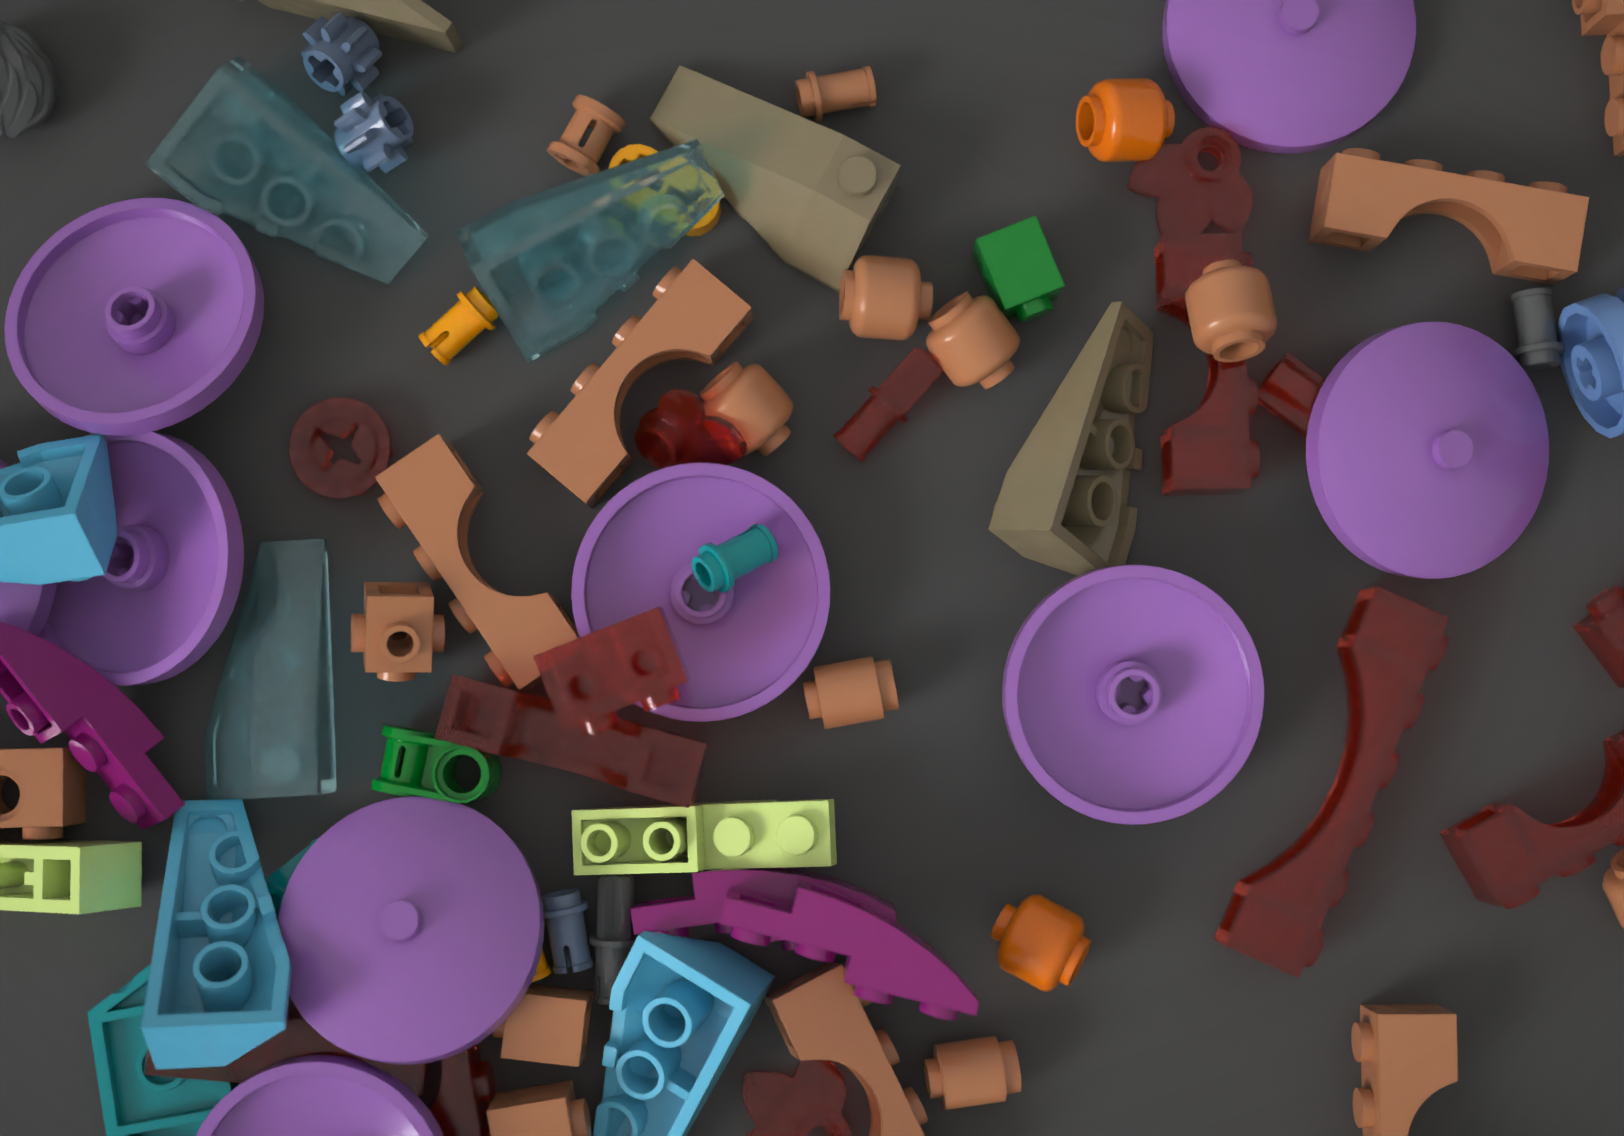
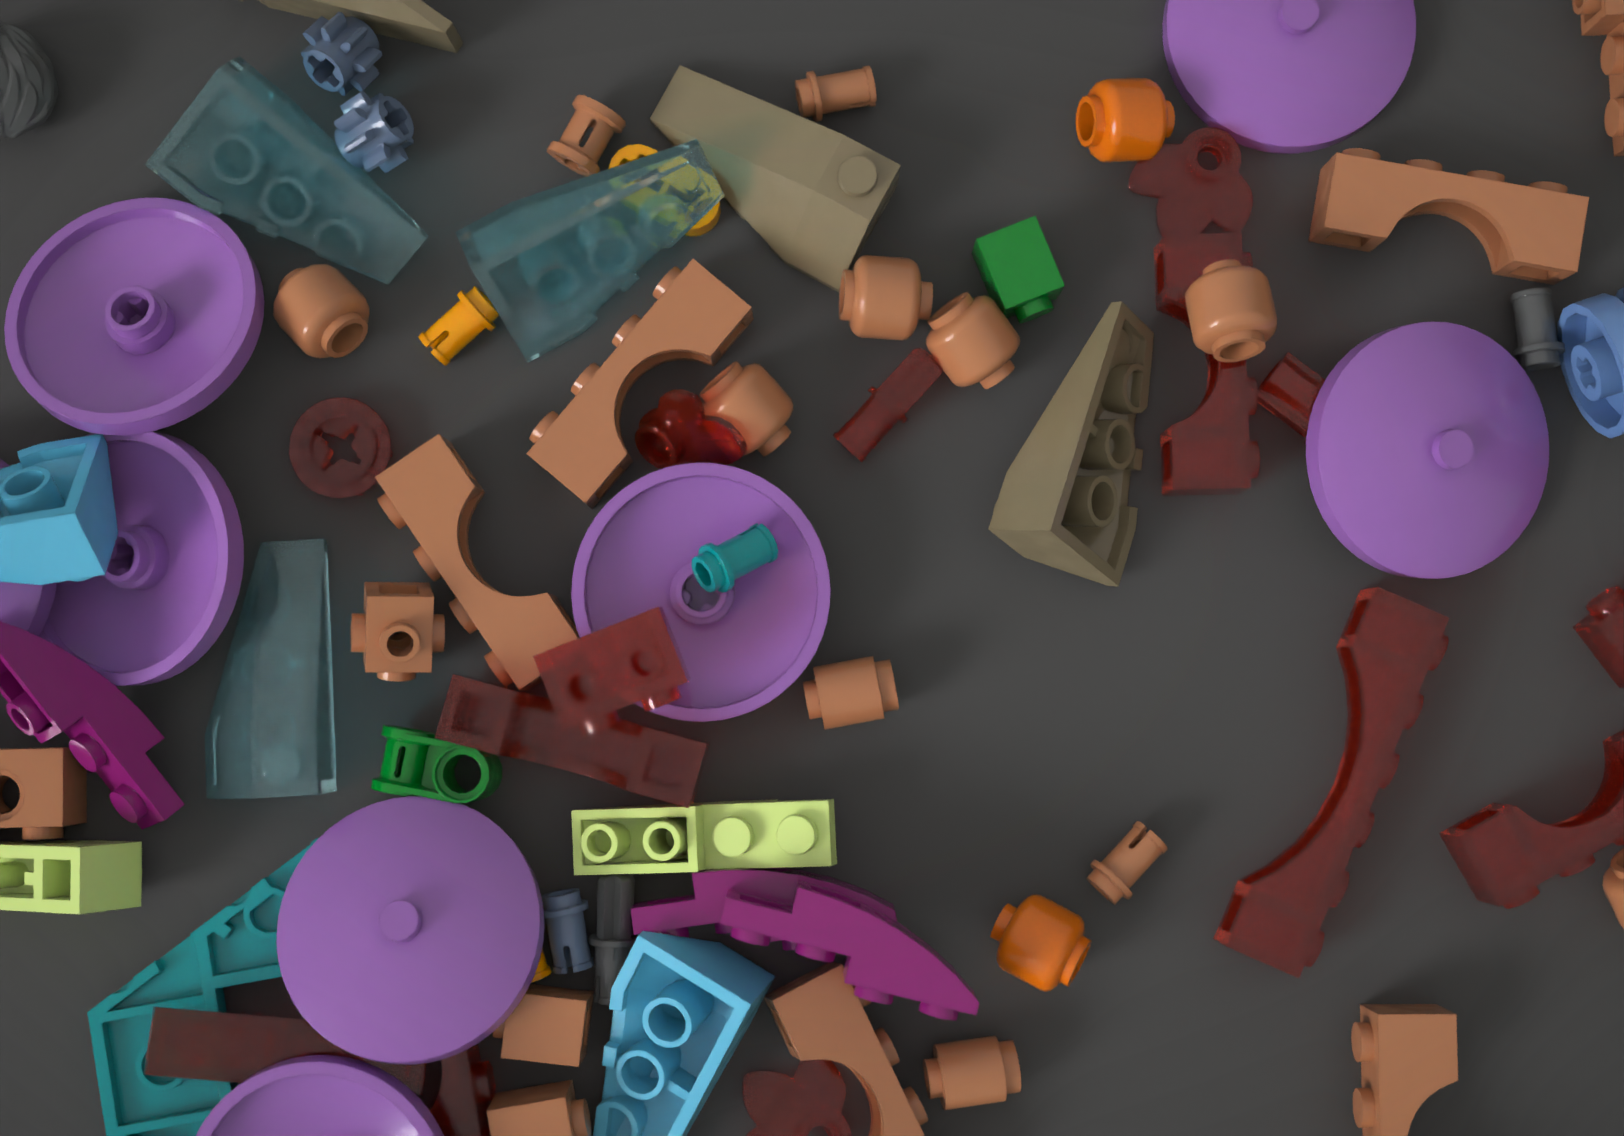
(218, 946): medium azure wedge -> none
(321, 311): none -> nougat head
(1126, 863): none -> nougat pin
(1133, 694): medium lavender dish -> none

